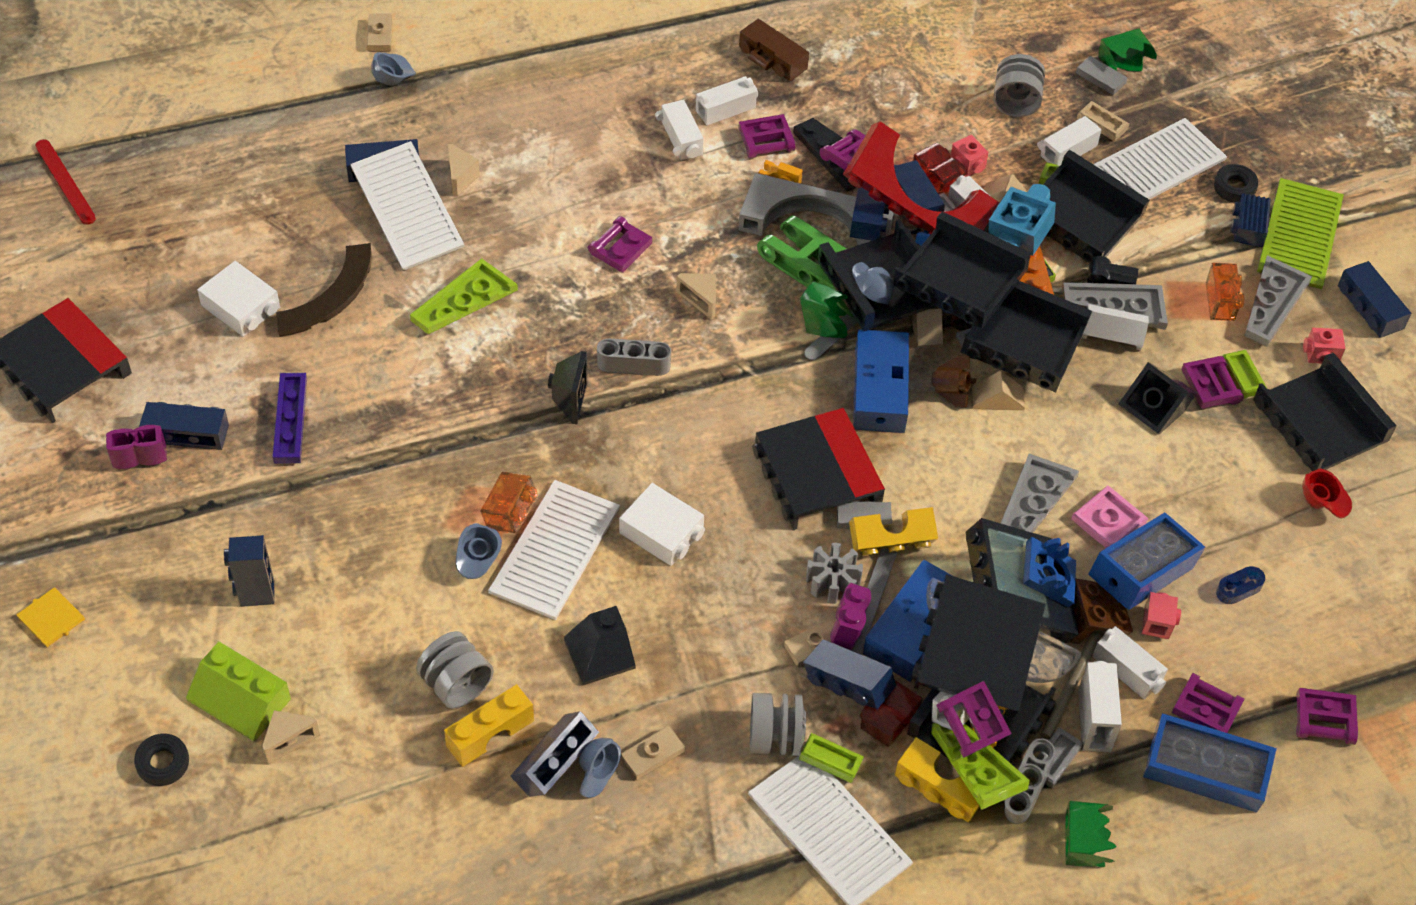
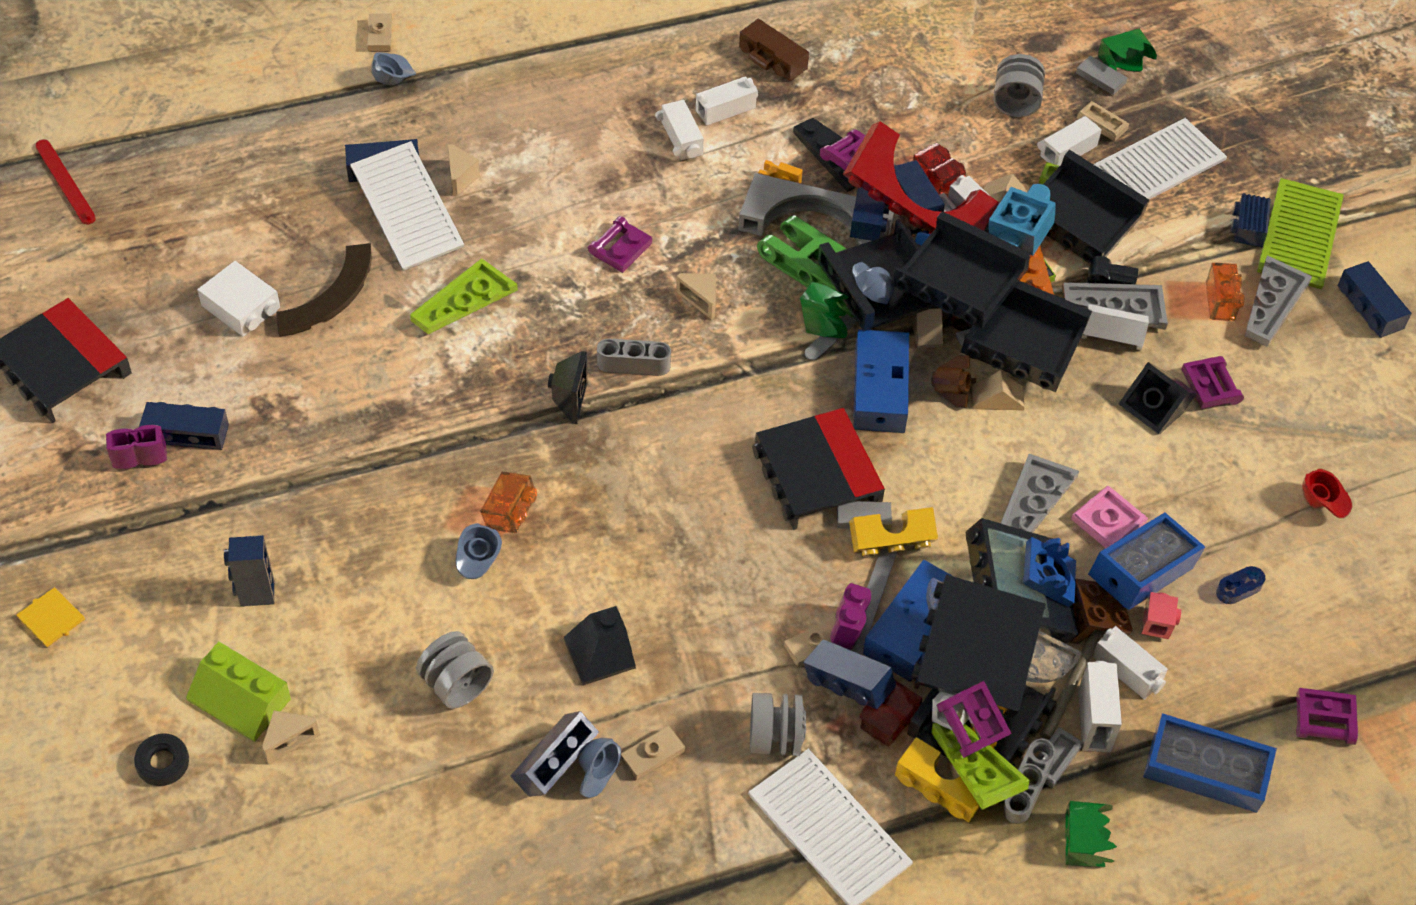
(290, 418): dark purple plate -> none
(471, 734): yellow arch -> none
(554, 549): white window -> none
(662, 524): white brick -> none
(763, 130): magenta plate -> none
(831, 757): lime tile -> none
(833, 571): light grey gear -> none
(970, 154): coral brick -> none
(1205, 711): magenta plate -> none
(1239, 172): black tyre -> none
(1243, 372): lime tile -> none
(1323, 342): coral brick -> none
(1326, 415): black panel -> none

